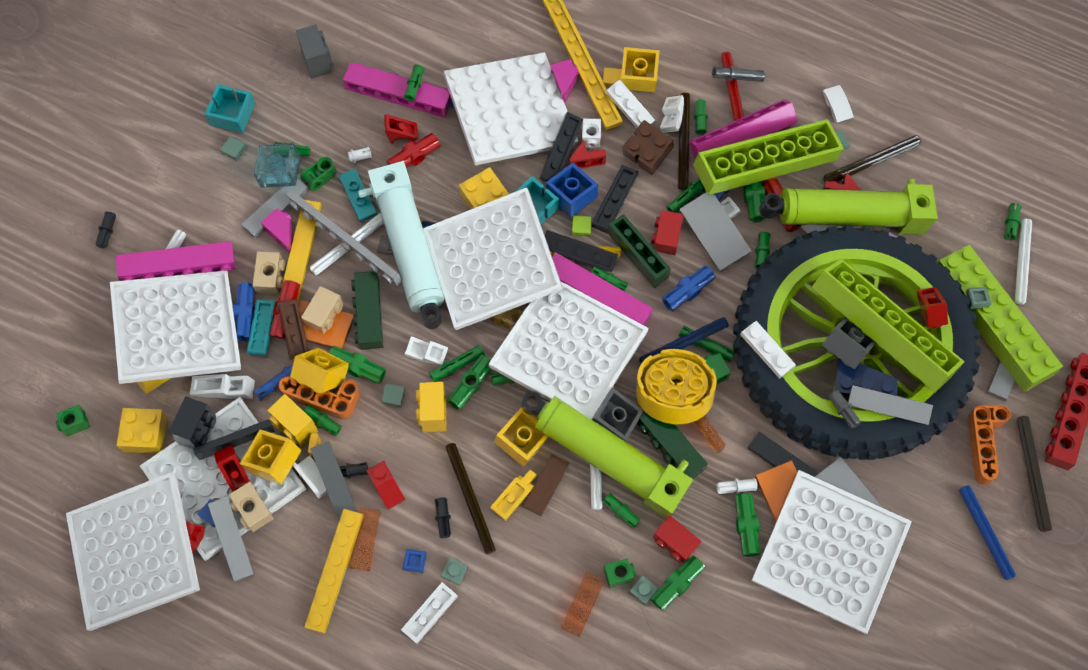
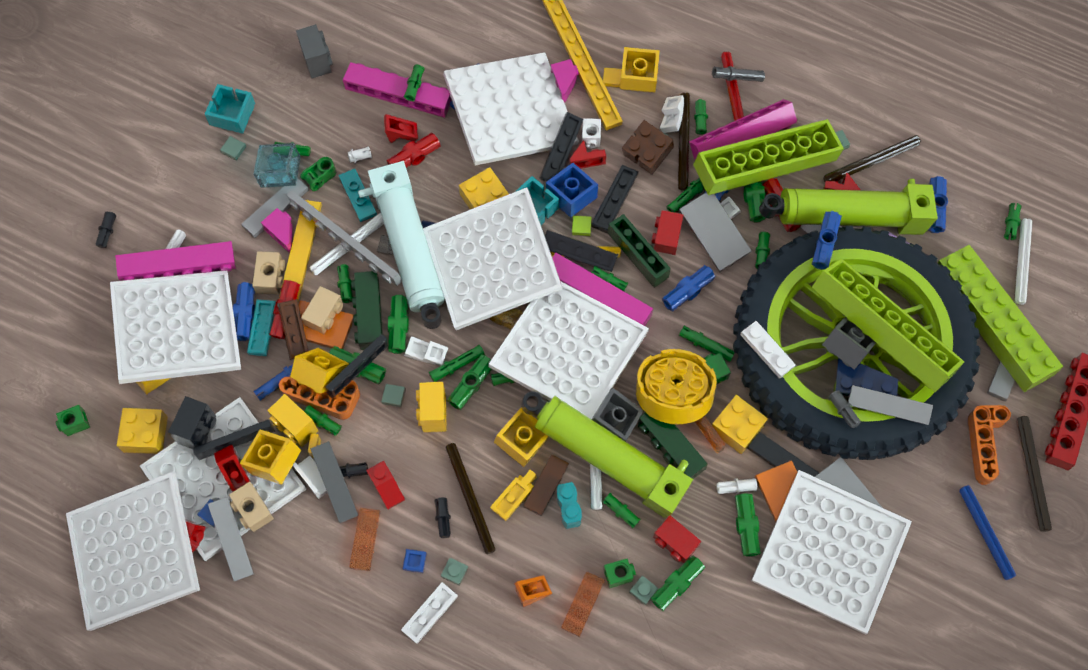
(222, 386): white slope -> none
(334, 571): yellow plate -> none
(344, 283): none -> green pin
(356, 366): none -> black tile
(398, 324): none -> green piece
(532, 590): none -> orange slope
(570, 509): none -> teal brick
(628, 104): white plate -> none
(691, 338): dark blue axle -> none
(739, 424): none -> yellow brick
(824, 249): none -> blue piece
(838, 103): white slope -> none
(933, 307): red slope -> none
(940, 190): none -> blue piece
(978, 297): sand green tile -> none

